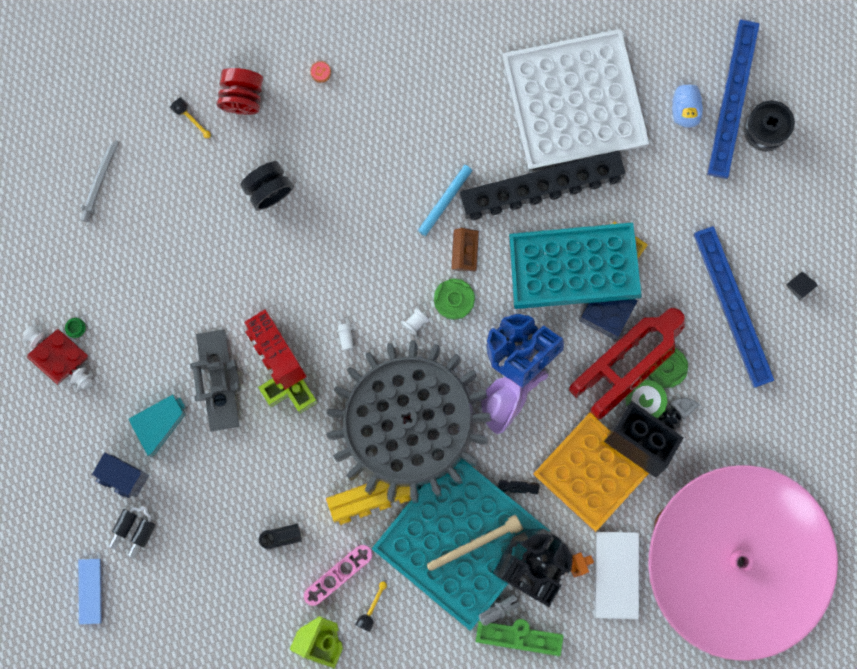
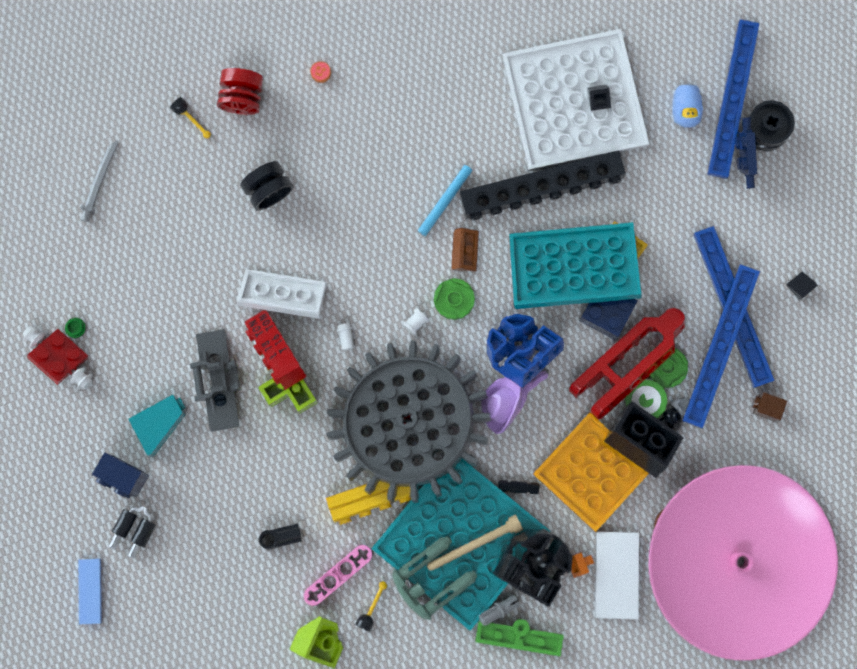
(282, 293): none -> white tile
(411, 594): none -> sand green piece
(599, 97): none -> black slope
(721, 346): none -> blue plate
(747, 152): none -> dark blue plate
(769, 407): none -> reddish brown brick

